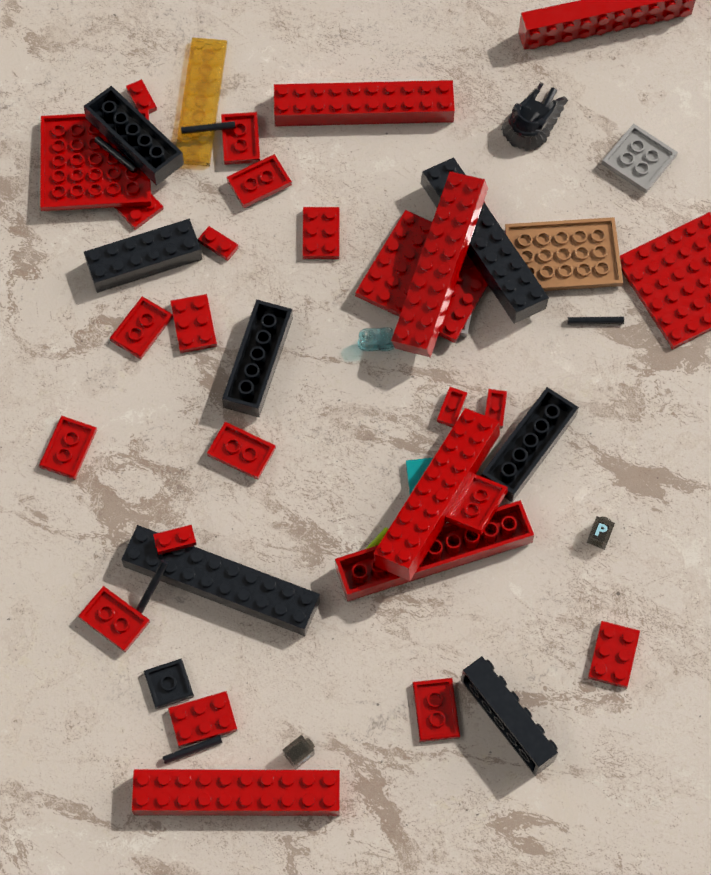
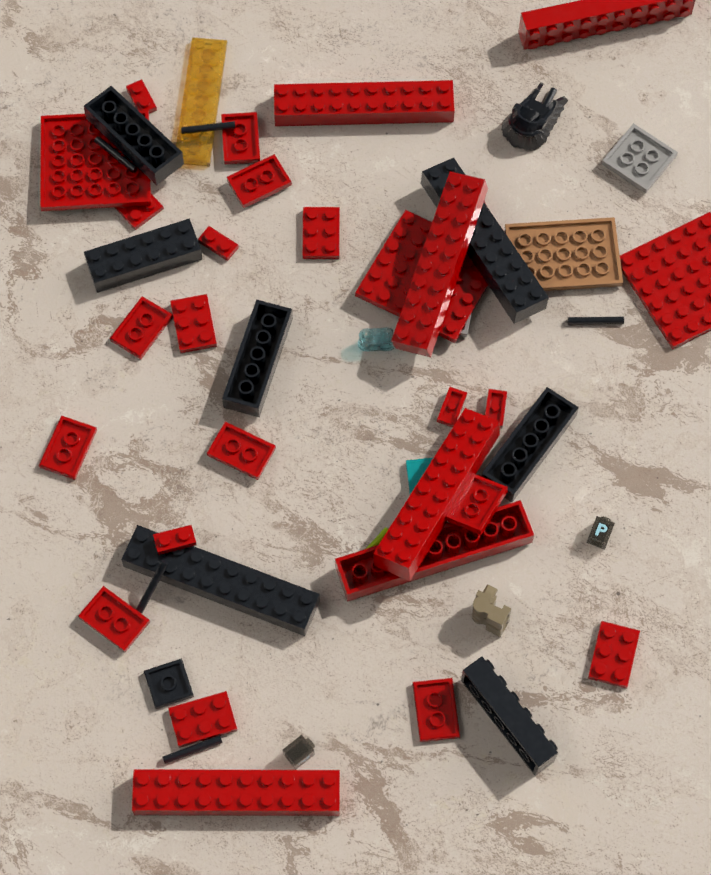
(487, 613): none -> dark tan hips

